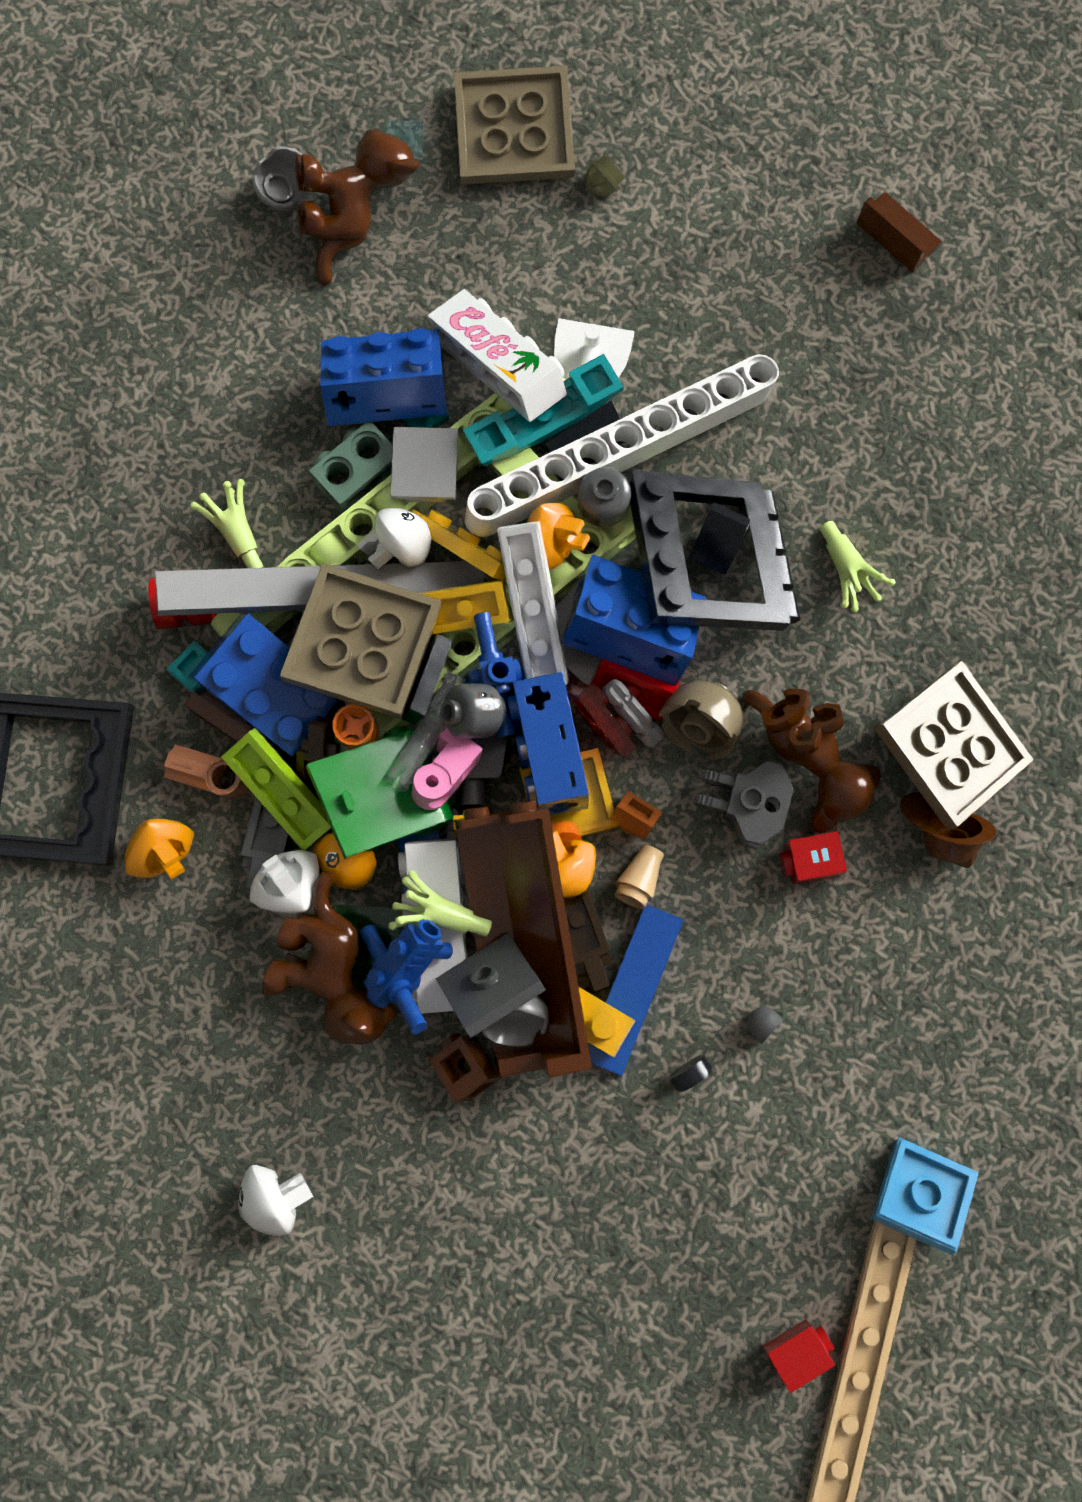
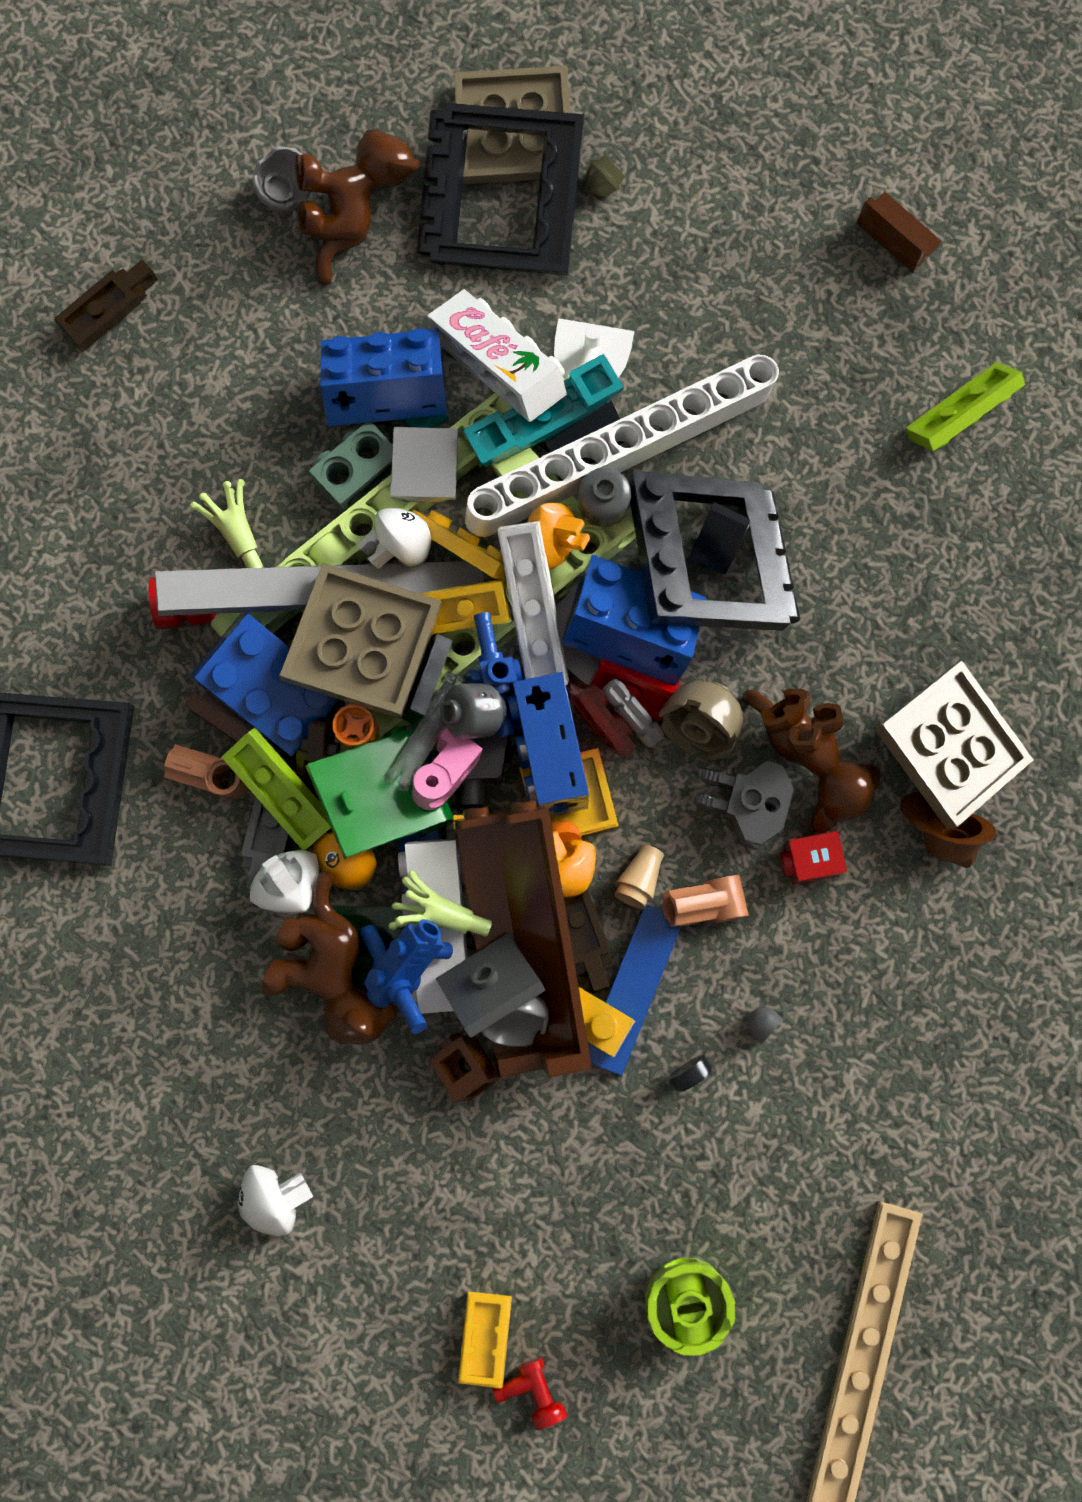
(105, 304): none -> dark brown hinge
(158, 848): light orange piece -> none
(185, 664): teal tile -> none
(410, 132): clear light blue tile -> none
(485, 1339): none -> yellow plate
(532, 1379): none -> red piece
(556, 189): none -> black hinge
(635, 815): dark orange plate -> none
(689, 1306): none -> lime brick
(715, 901): none -> nougat piece
(800, 1354): red brick -> none
(851, 567): yellowish green piece -> none
(925, 1196): dark azure plate -> none
(965, 406): none -> lime plate

